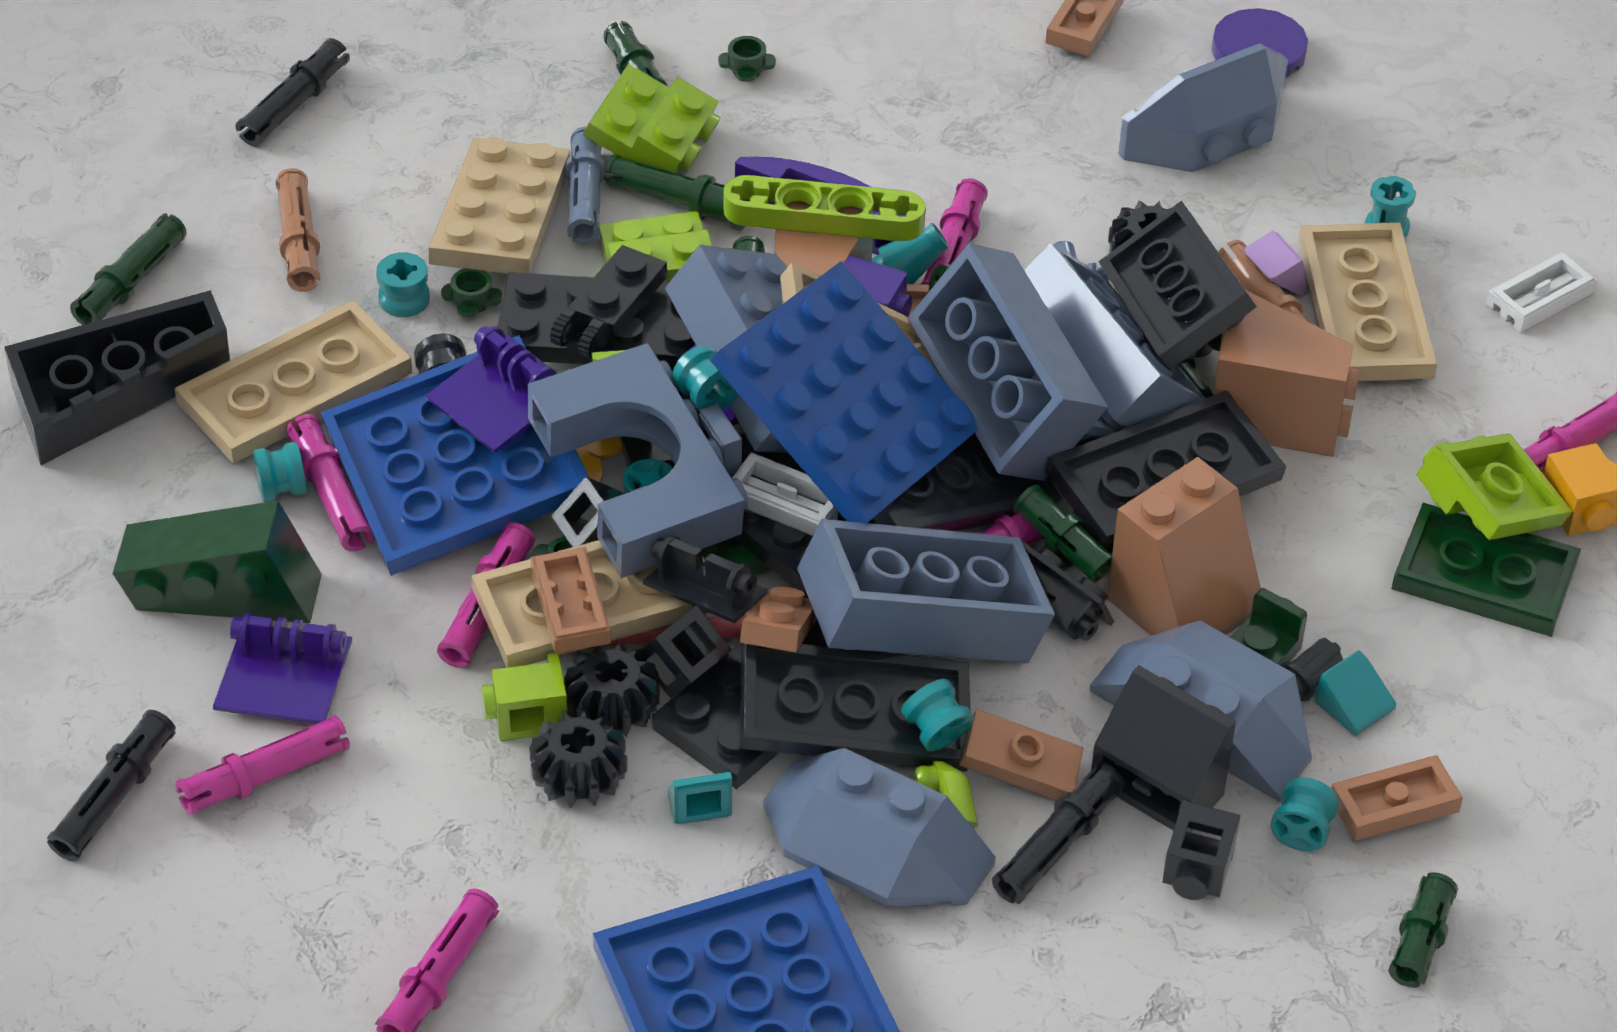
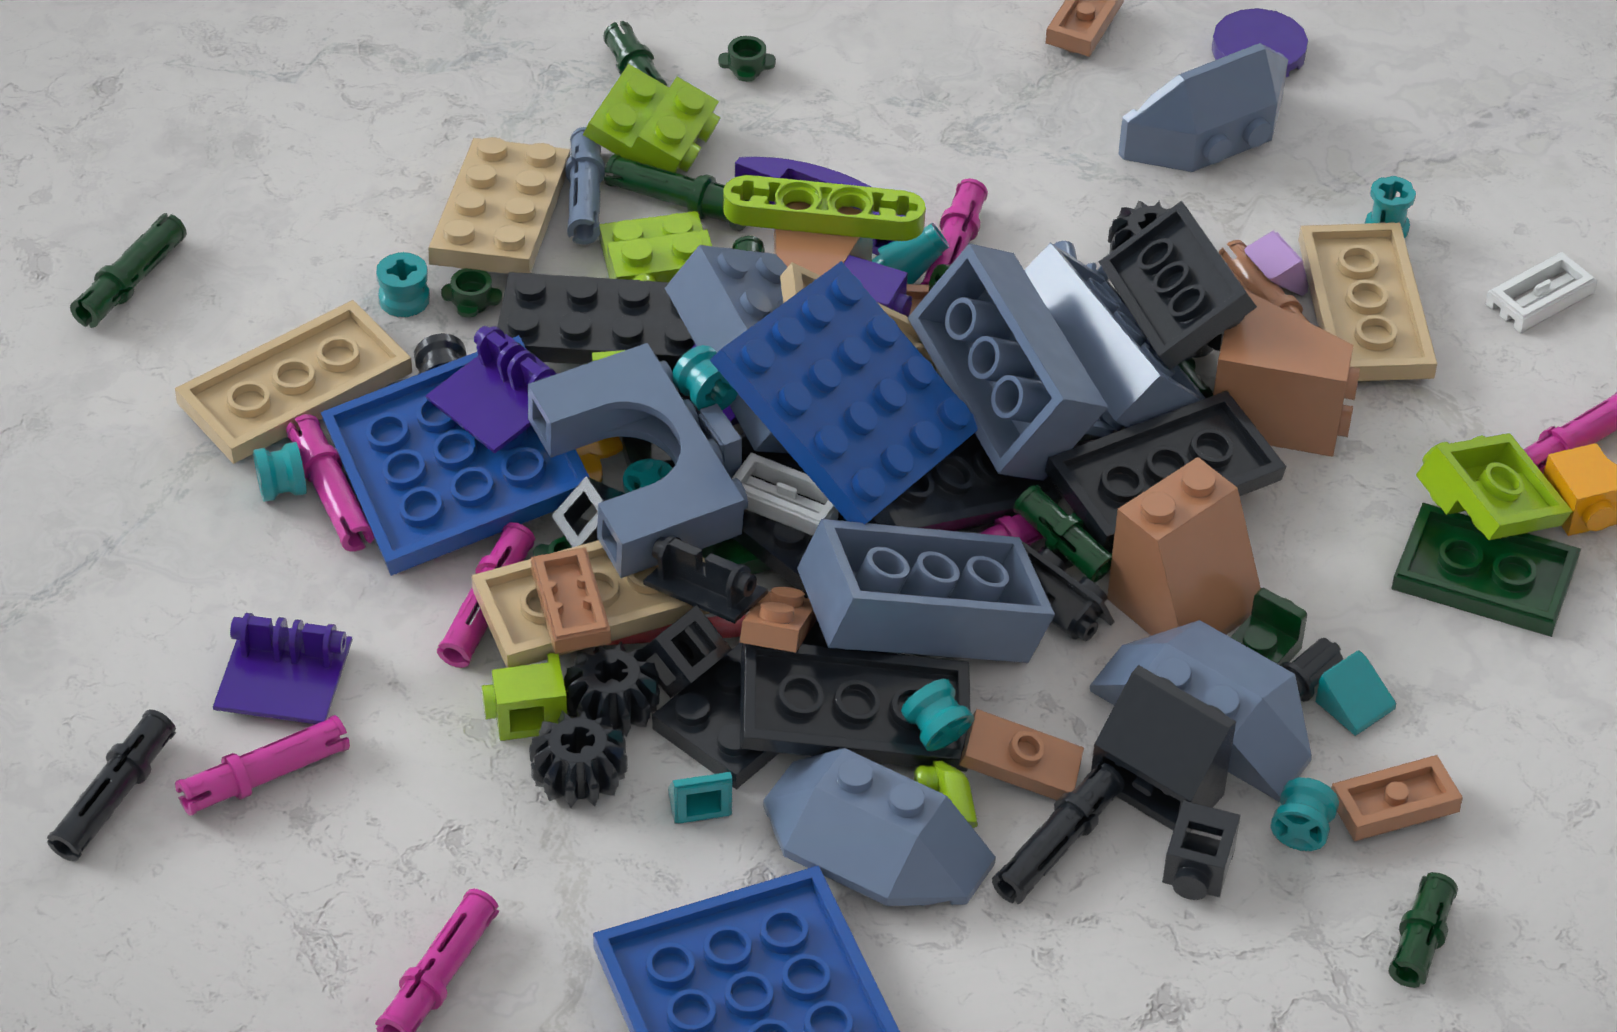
(112, 370): black wedge -> none
(220, 564): dark green wedge -> none
(299, 242): nougat pin -> none
(305, 80): black pin -> none
(609, 300): black hinge -> none

